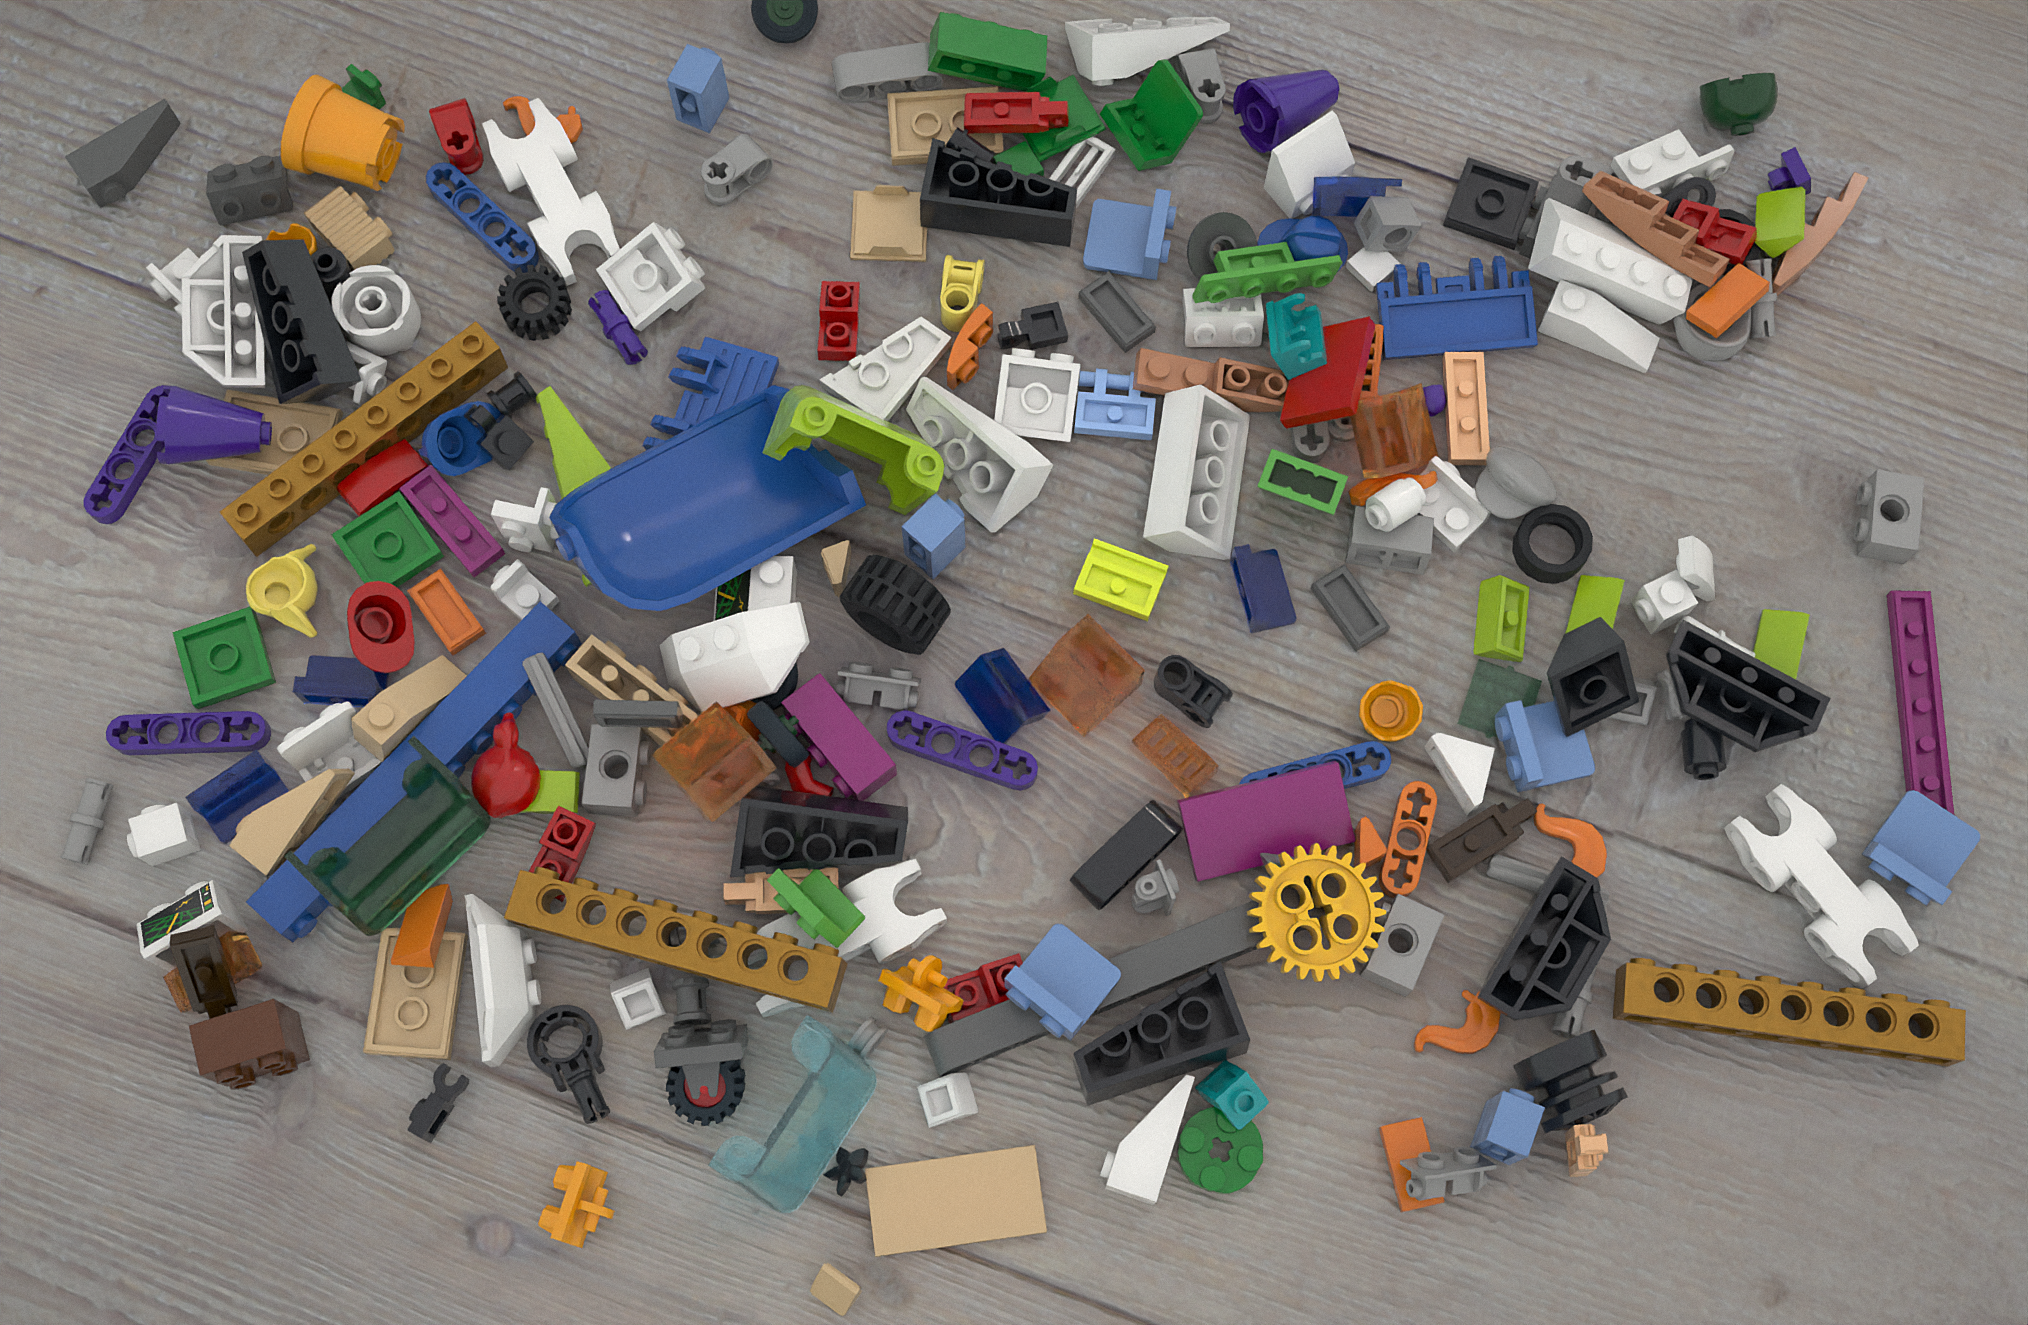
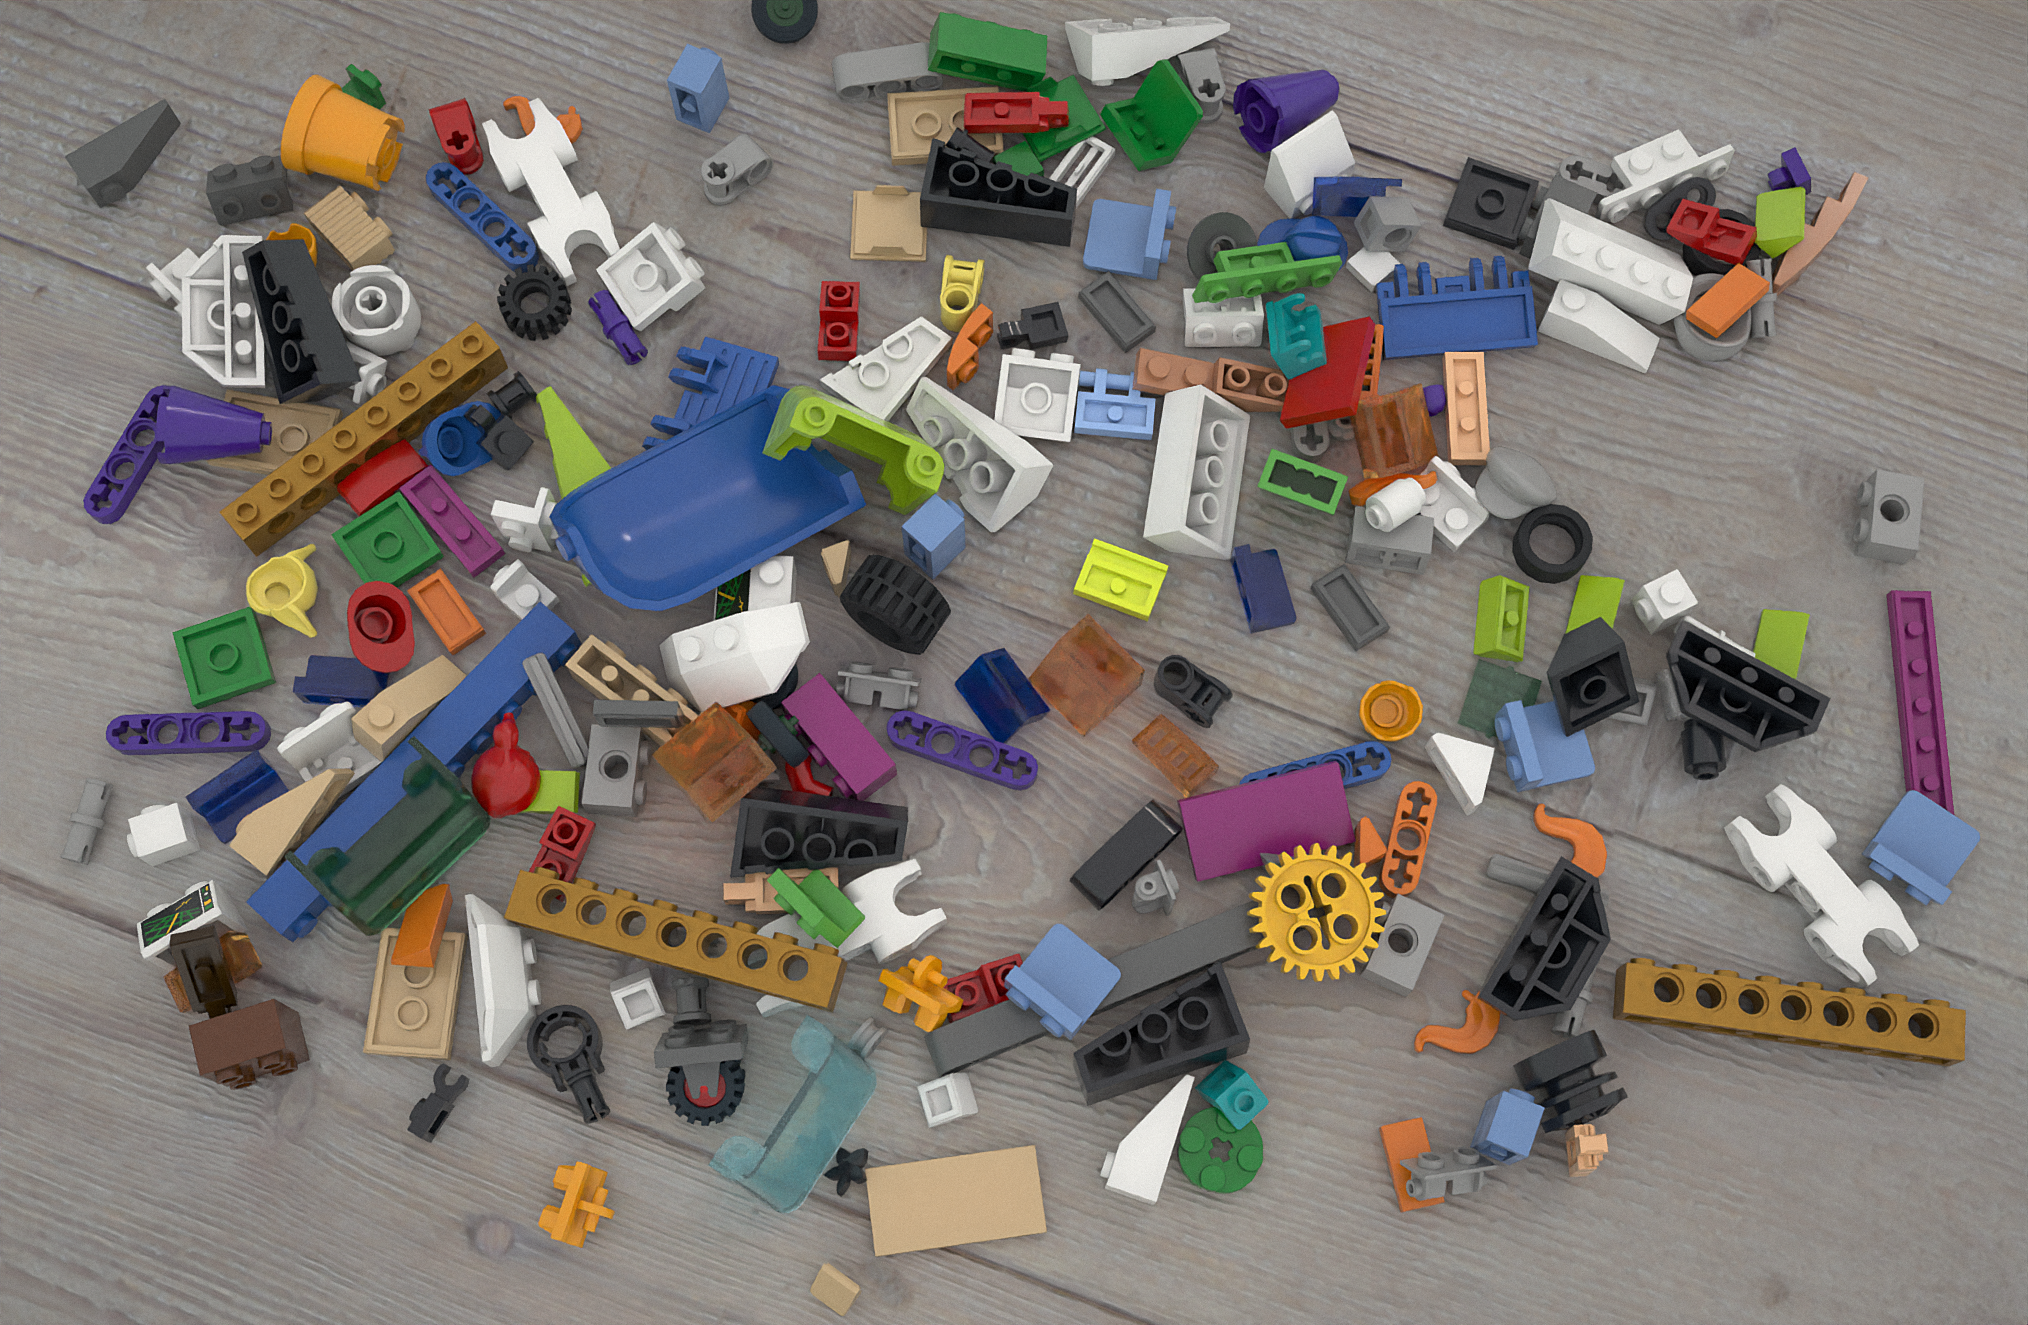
(331, 268): black brick -> none
(1479, 838): dark brown hinge -> none
(1644, 221): nougat slope -> none
(1696, 567): white slope -> none
(1739, 102): dark green cylinder -> none

